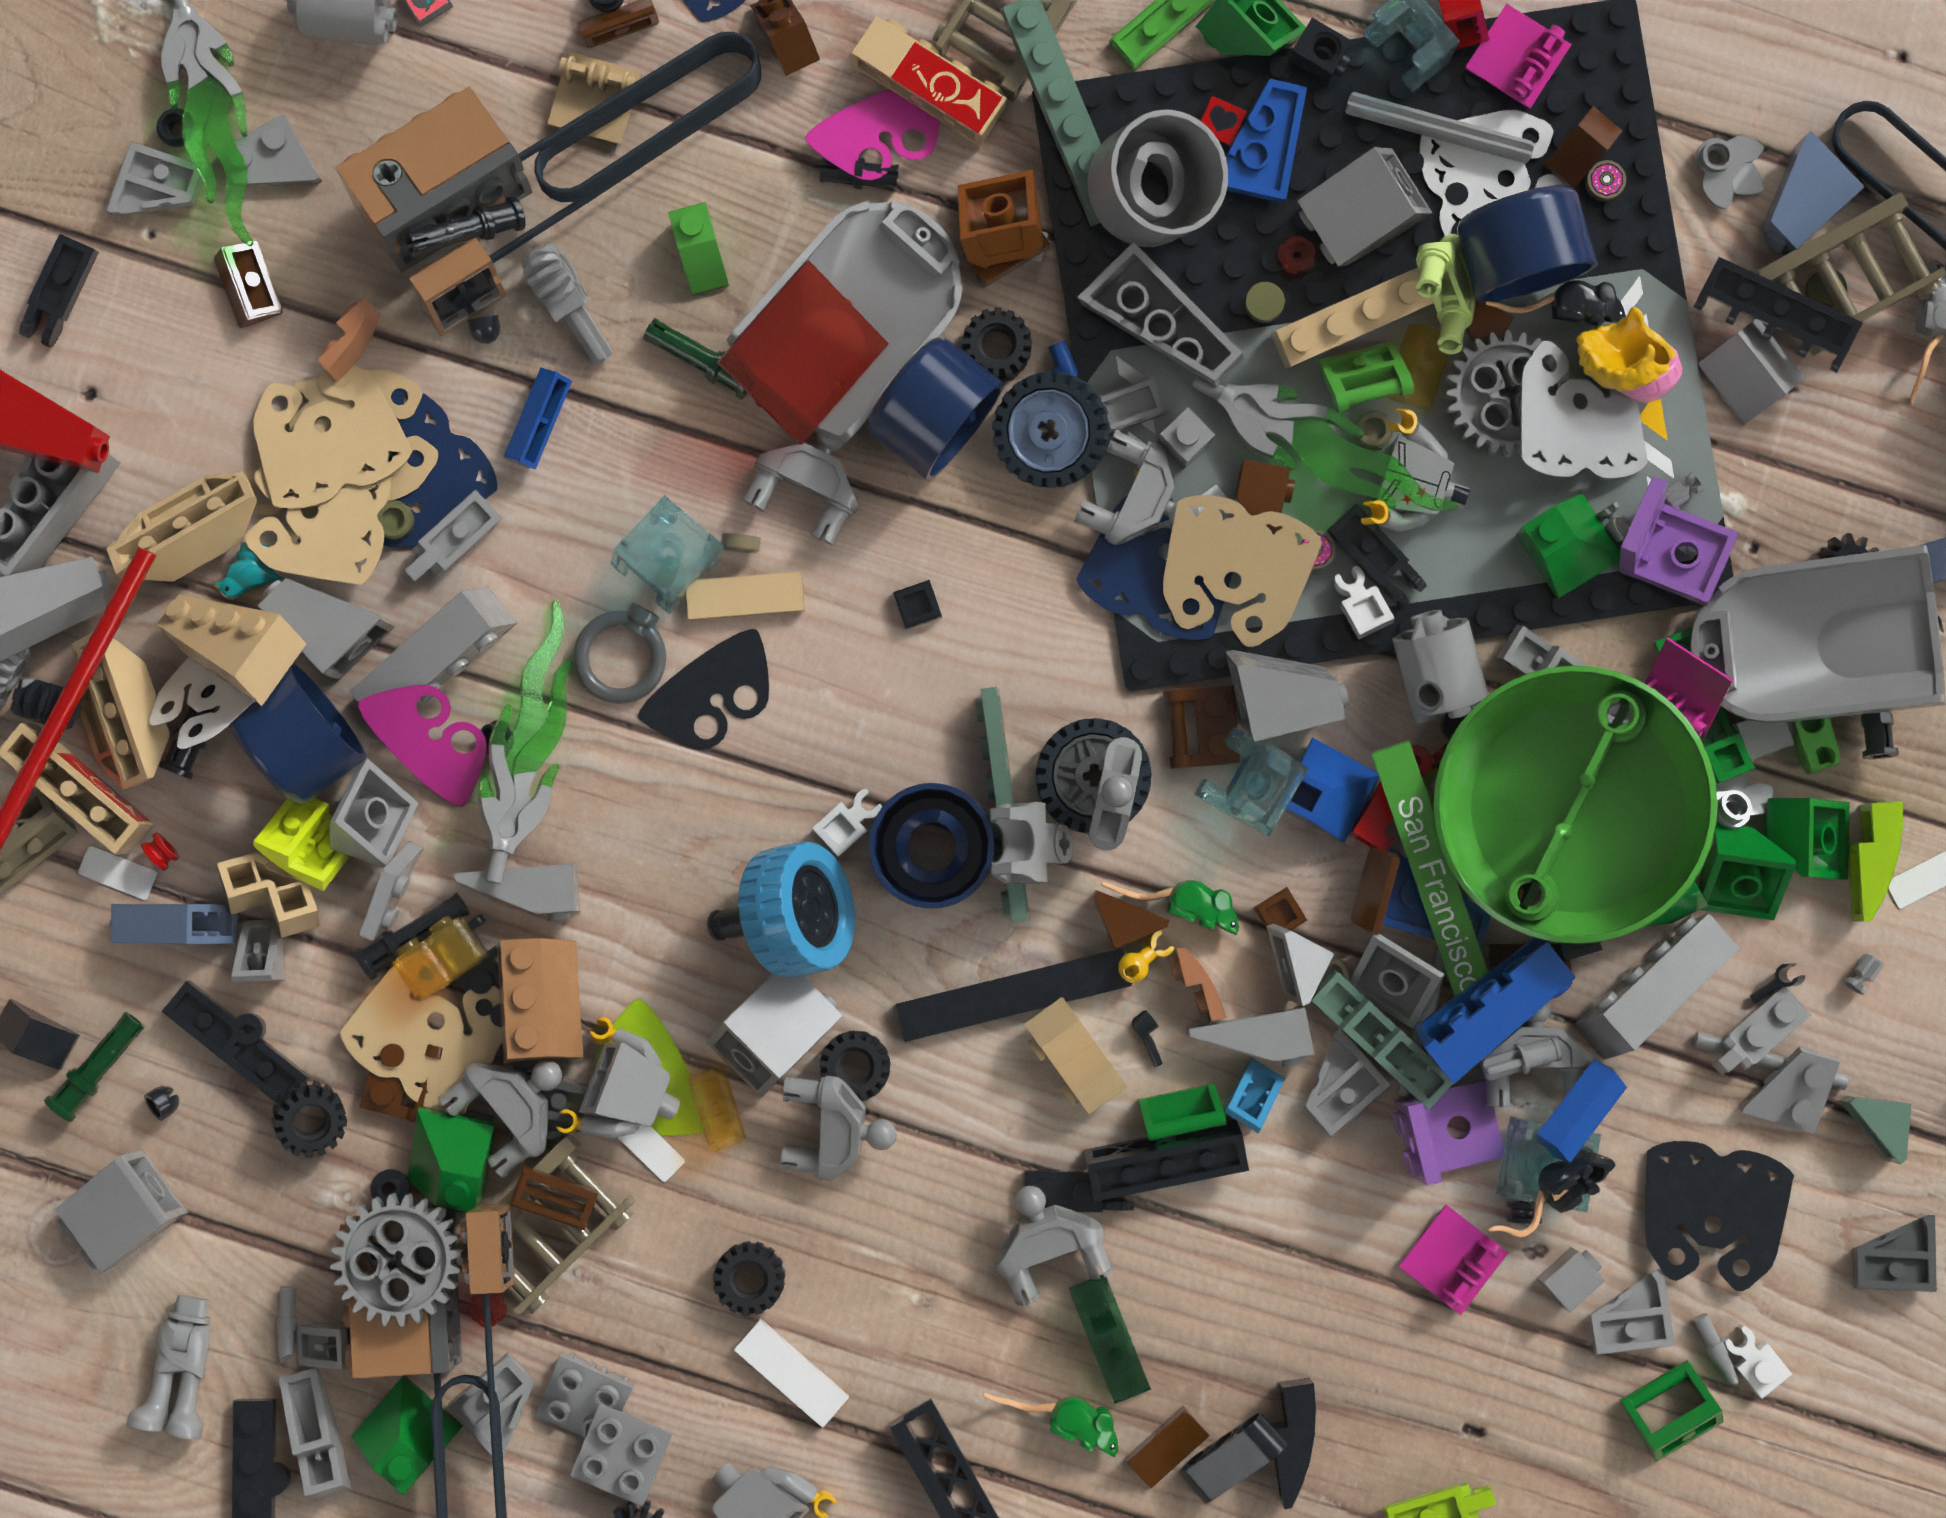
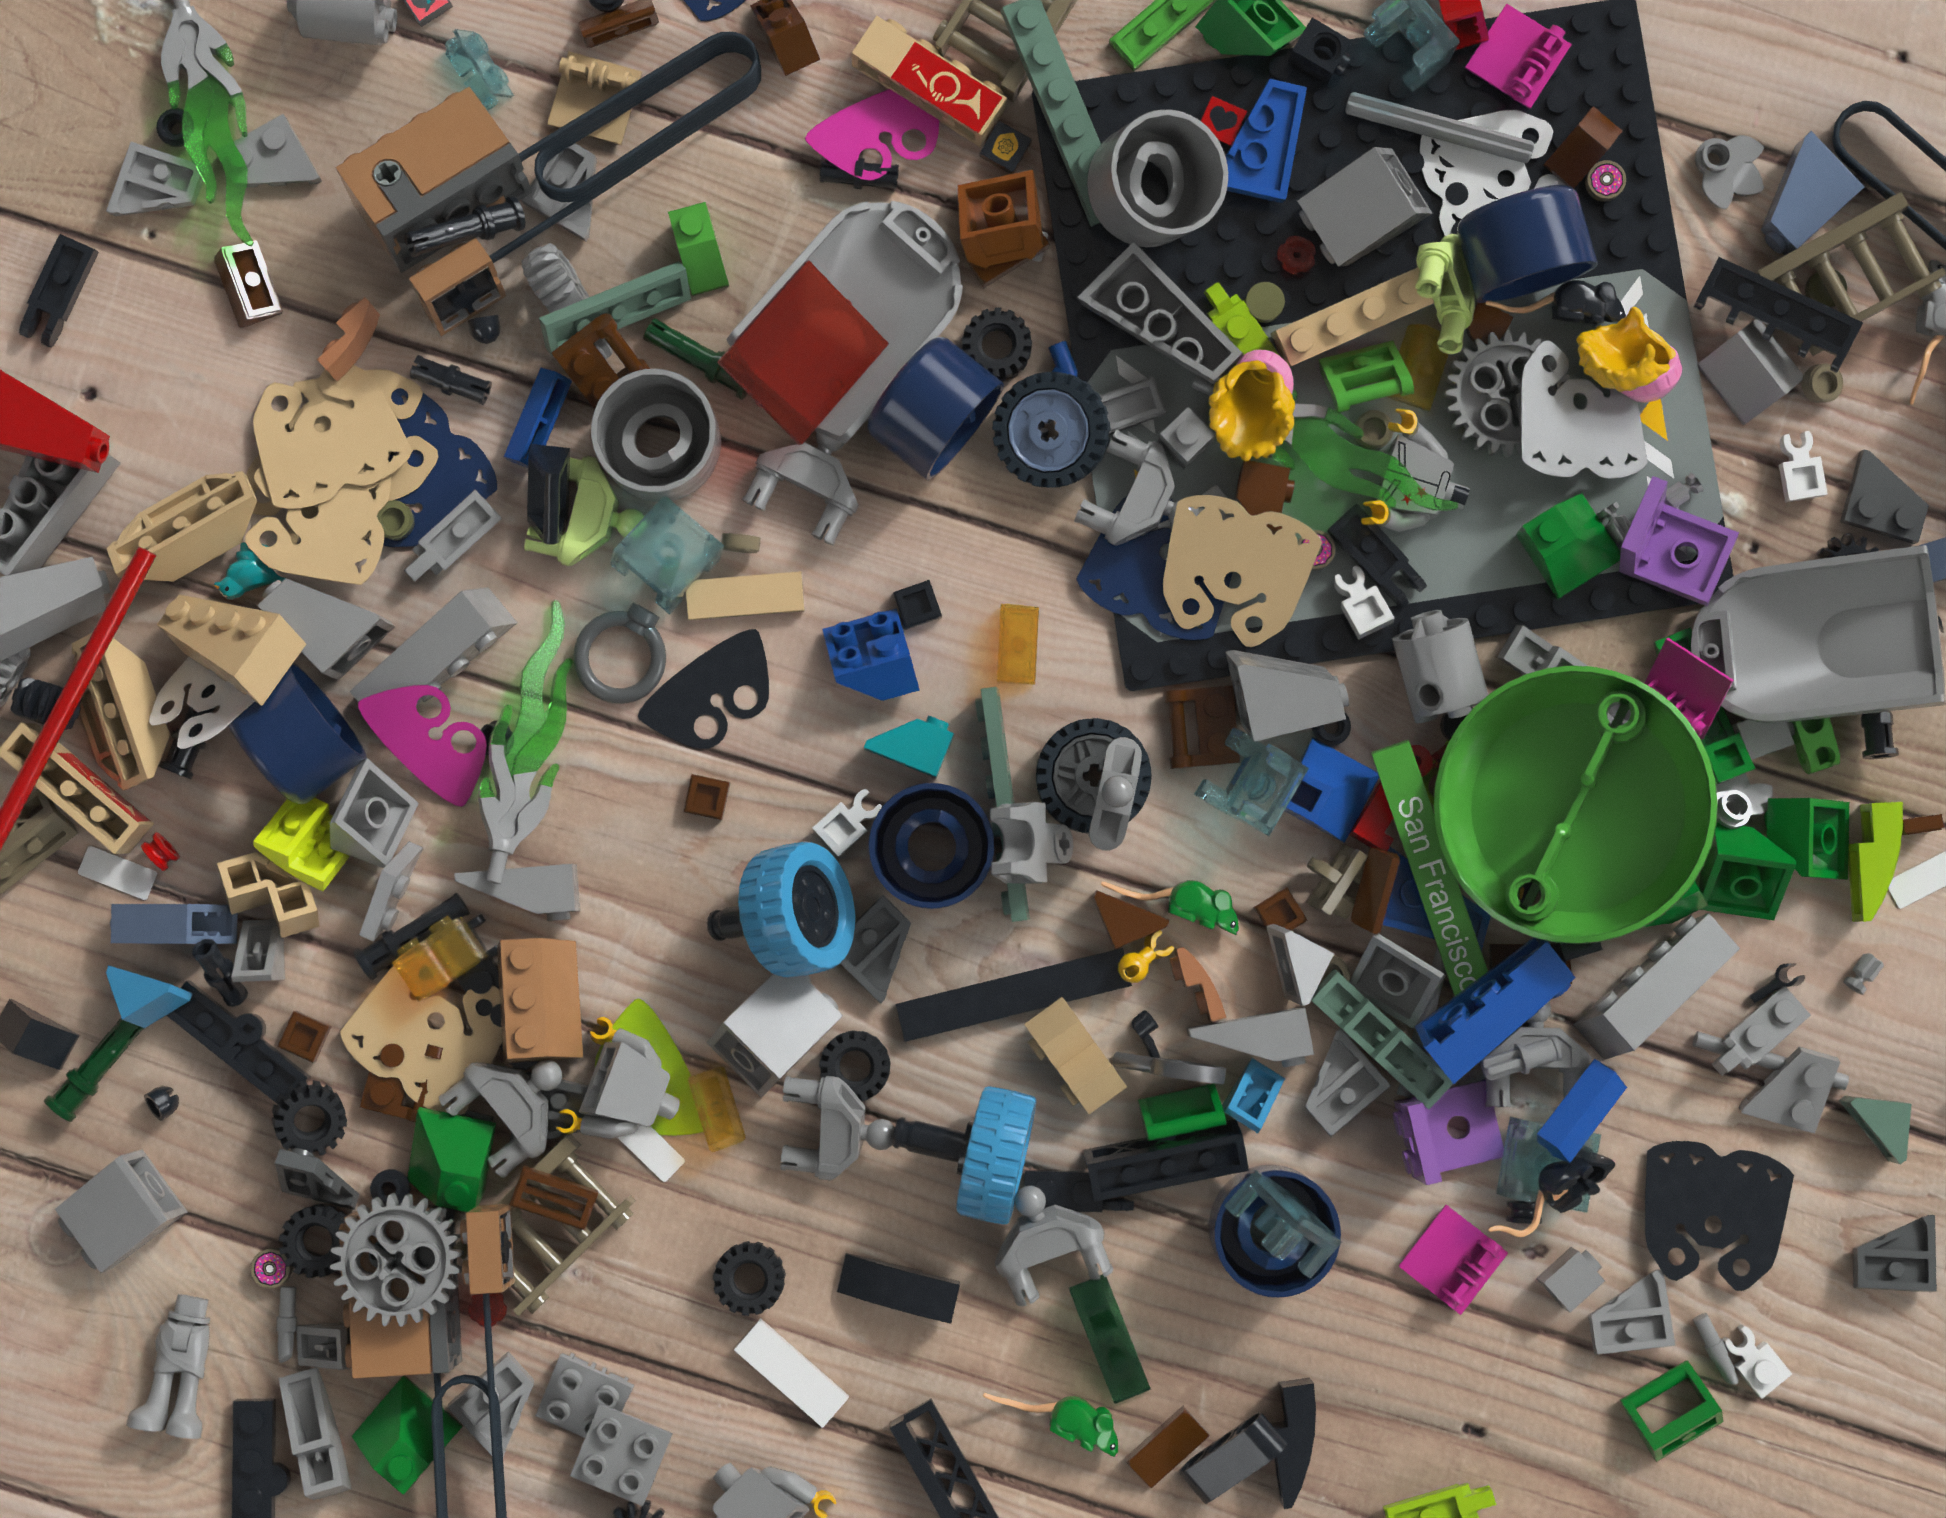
(143, 998): none -> dark azure slope
(210, 959): none -> black pin
(269, 1268): none -> tile
(293, 1240): none -> black tyre
(304, 1036): none -> reddish brown tile
(312, 1179): none -> dark grey wing
(450, 379): none -> black pin
(469, 53): none -> clear light blue hinge
(548, 491): none -> black tile
(565, 171): none -> light grey wing
(588, 366): none -> reddish brown plate
(591, 517): none -> yellowish green connector
(625, 303): none -> sand green plate
(632, 403): none -> light grey piece
(707, 797): none -> reddish brown tile
(872, 656): none -> blue slope
(877, 947): none -> dark grey wing
(899, 1287): none -> black slope
(915, 745): none -> teal slope
(987, 1153): none -> dark azure wheel
(1005, 147): none -> black tile
(1017, 644): none -> clear yellow slope
(1171, 1068): none -> flat silver piece
(1236, 321): none -> lime hinge
(1253, 406): none -> yellow hair
(1257, 1268): none -> dark blue piece
(1285, 1222): none -> clear light blue panel
(1336, 878): none -> dark tan hips
(1338, 737): none -> black plate
(1802, 475): none -> white plate
(1821, 383): none -> dark tan tile
(1883, 502): none -> dark grey wing
(1922, 824): none -> reddish brown tile

